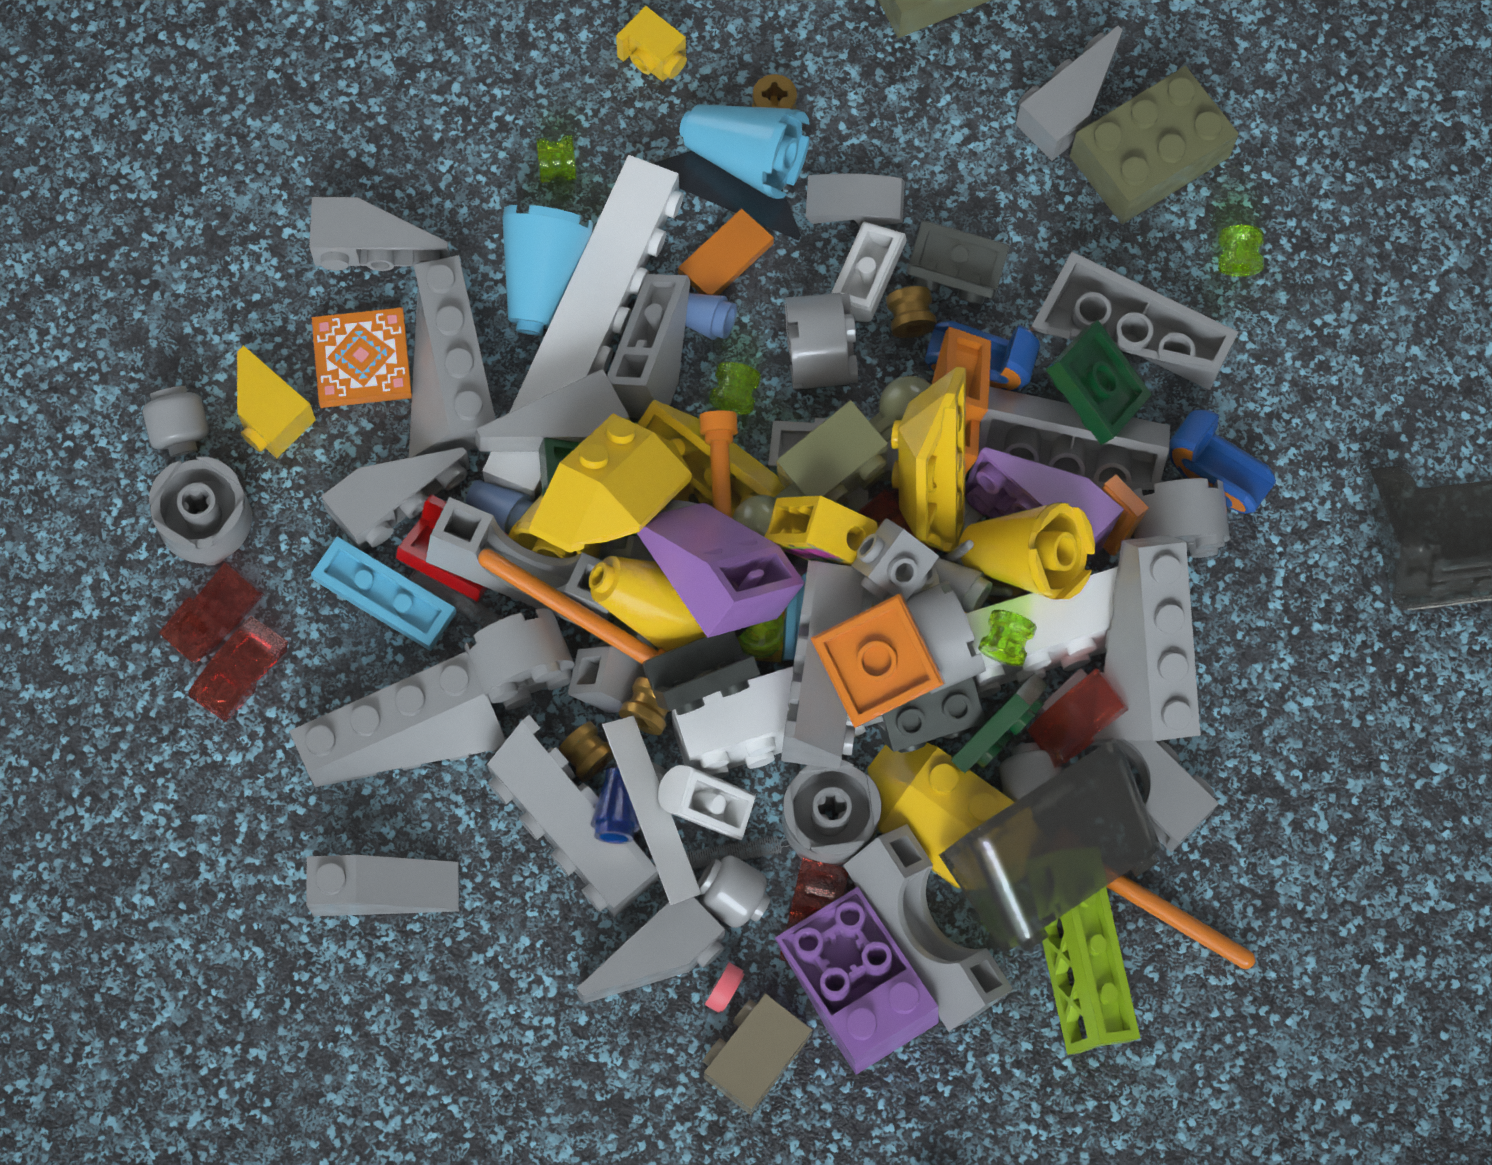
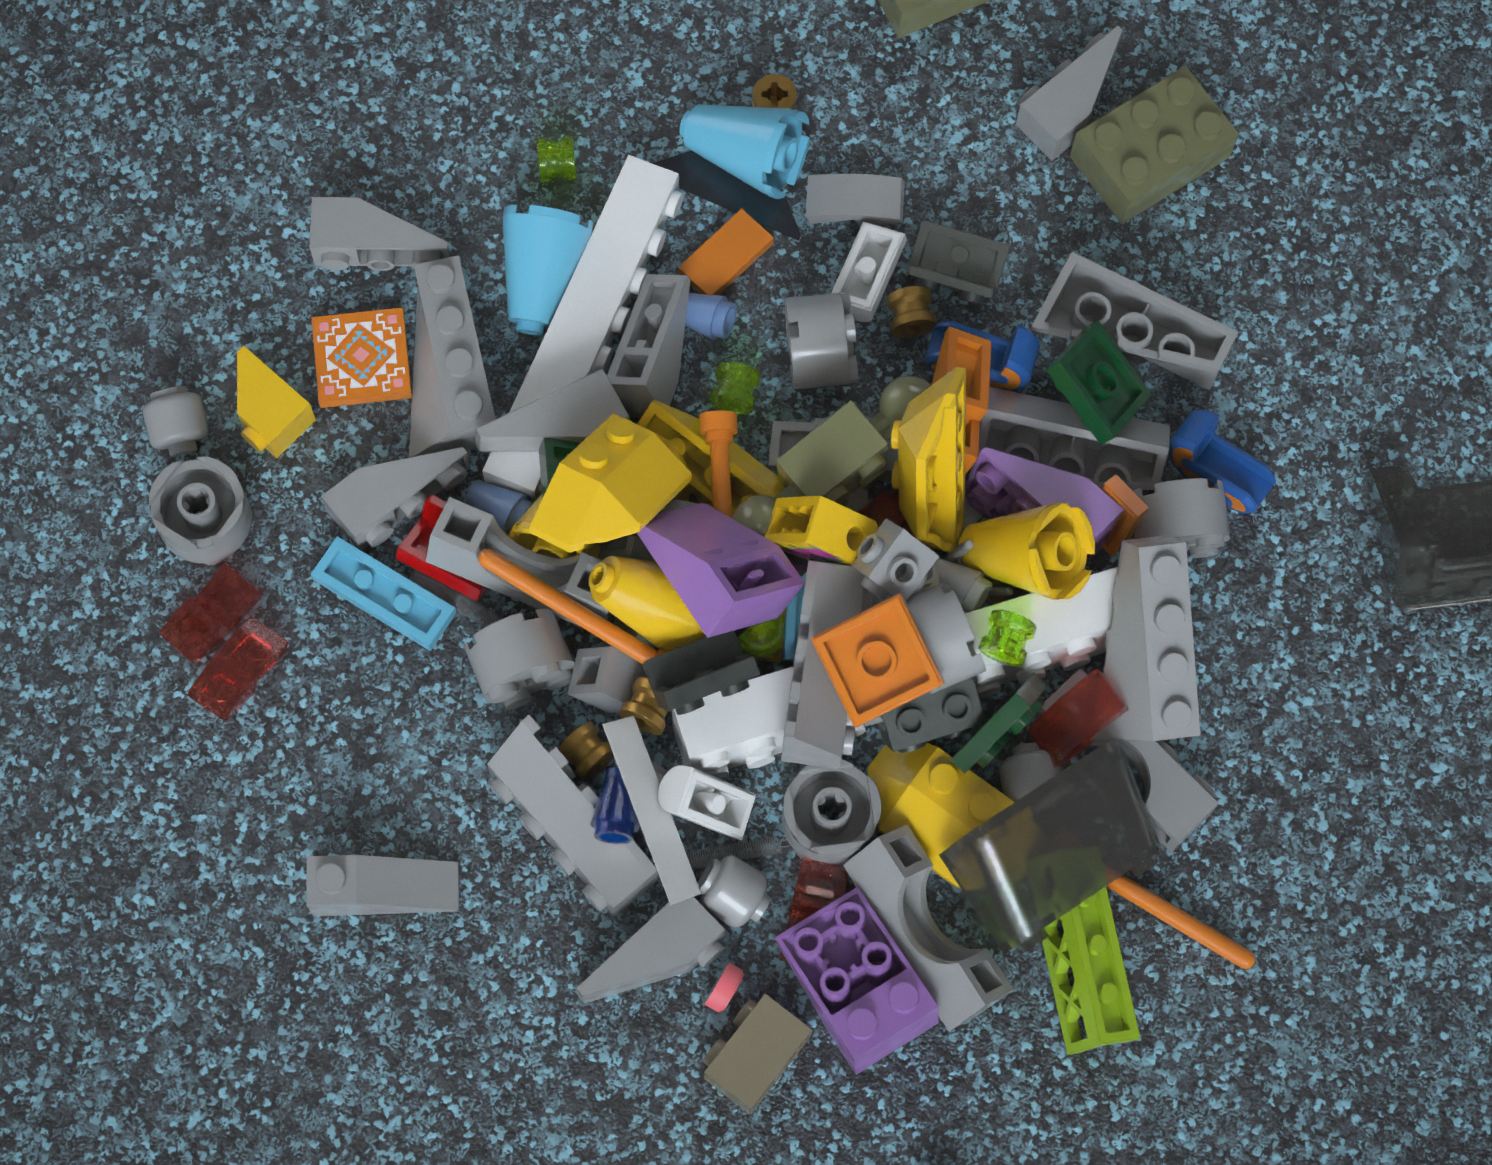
(402, 726): light grey wedge -> none
(652, 45): yellow brick -> none
(1240, 250): clear neon green wheel -> none

